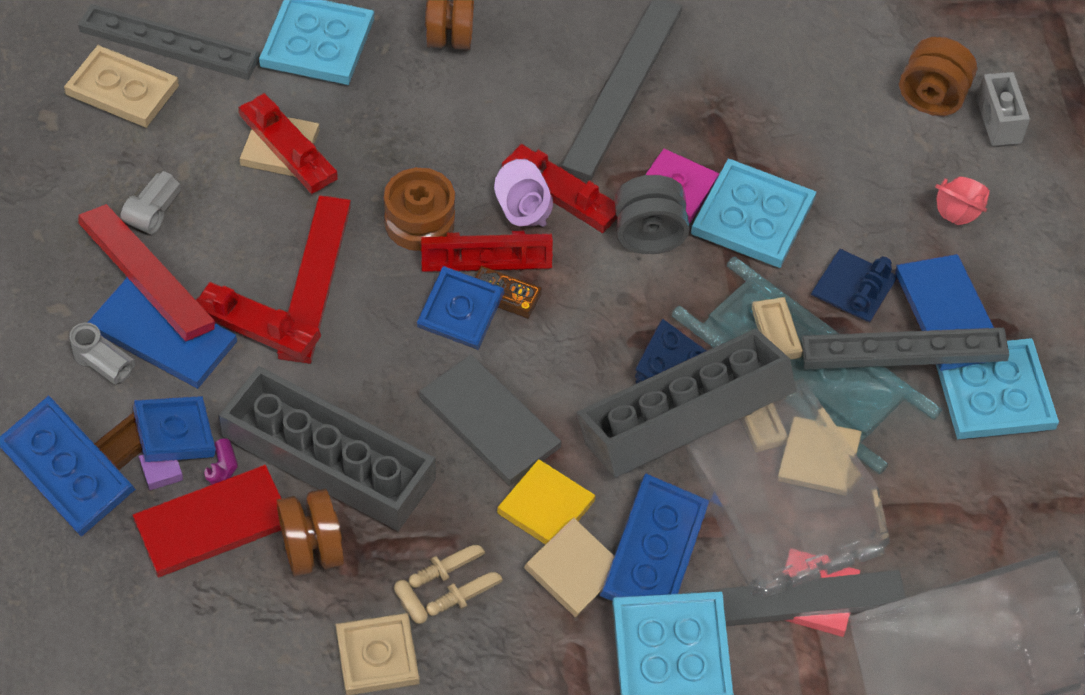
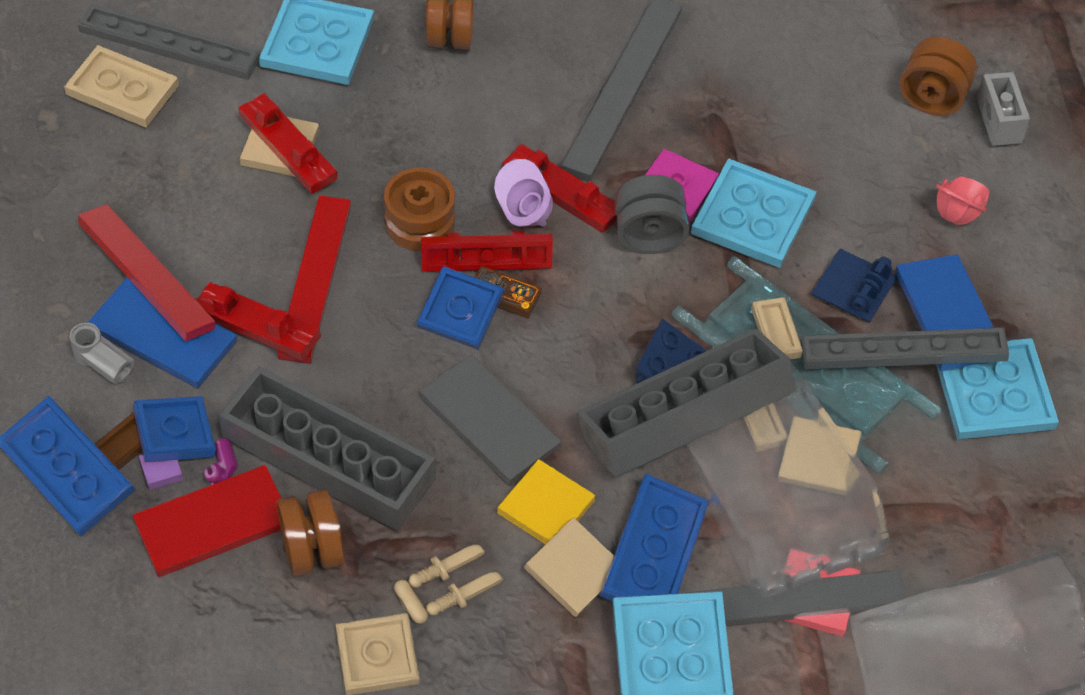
(148, 209): light grey piece -> none

